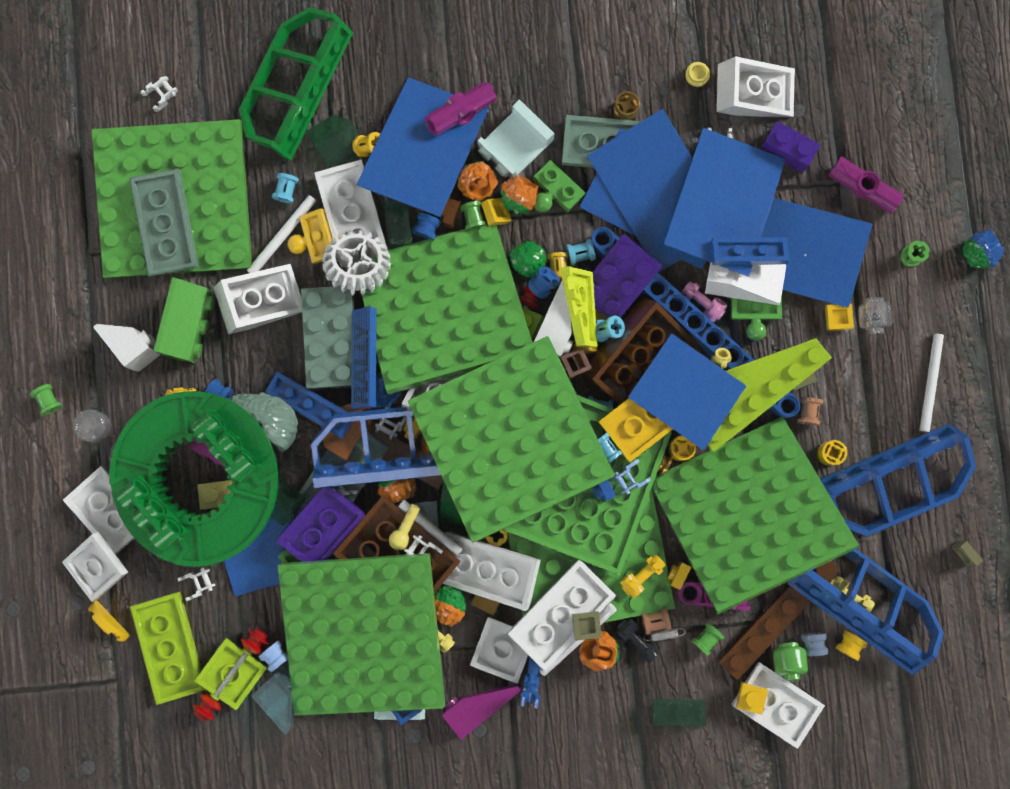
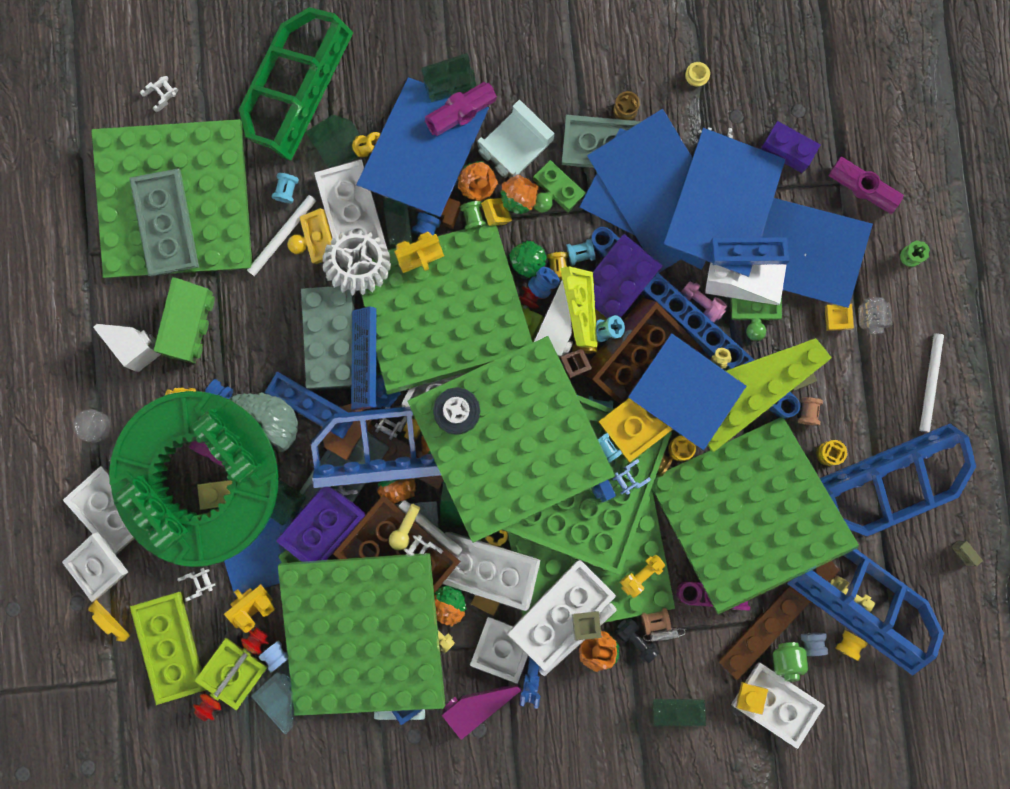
(45, 400): bright green bush -> none
(247, 605): none -> yellow hips
(258, 298): white slope -> none
(418, 253): none -> yellow hips
(448, 77): none -> clear green hinge
(448, 407): none -> black wheel
(678, 575): yellow plate -> none
(707, 639): bright green bush -> none
(755, 88): white slope -> none
(983, 250): piece -> none

